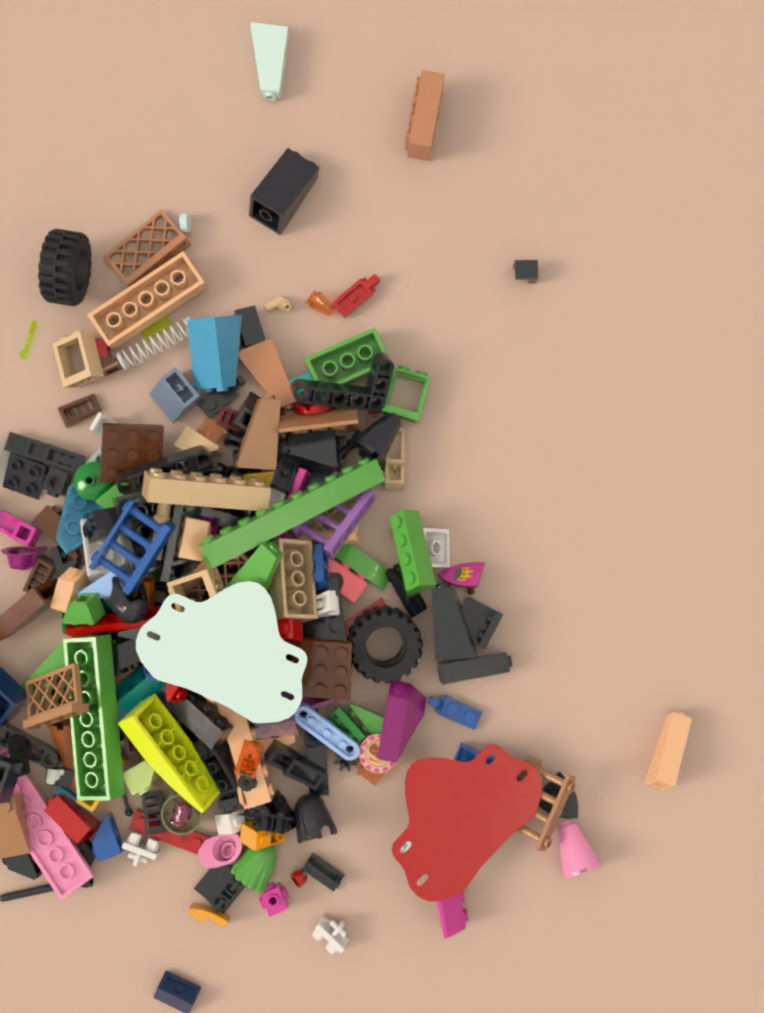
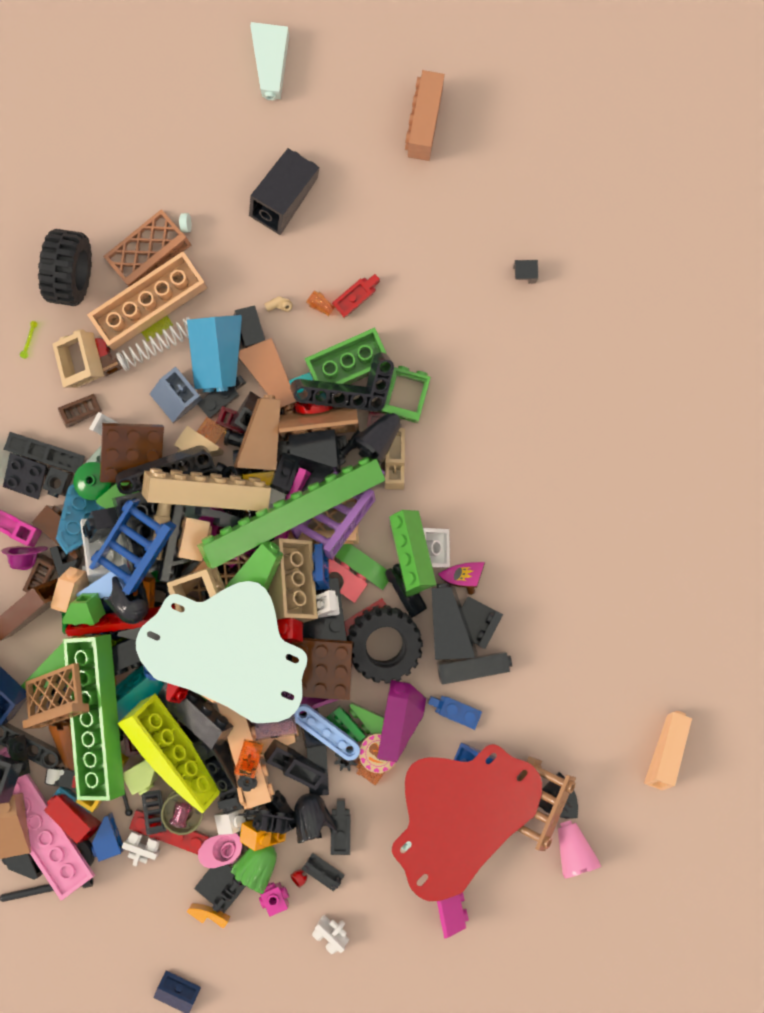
(342, 819): none -> black hinge

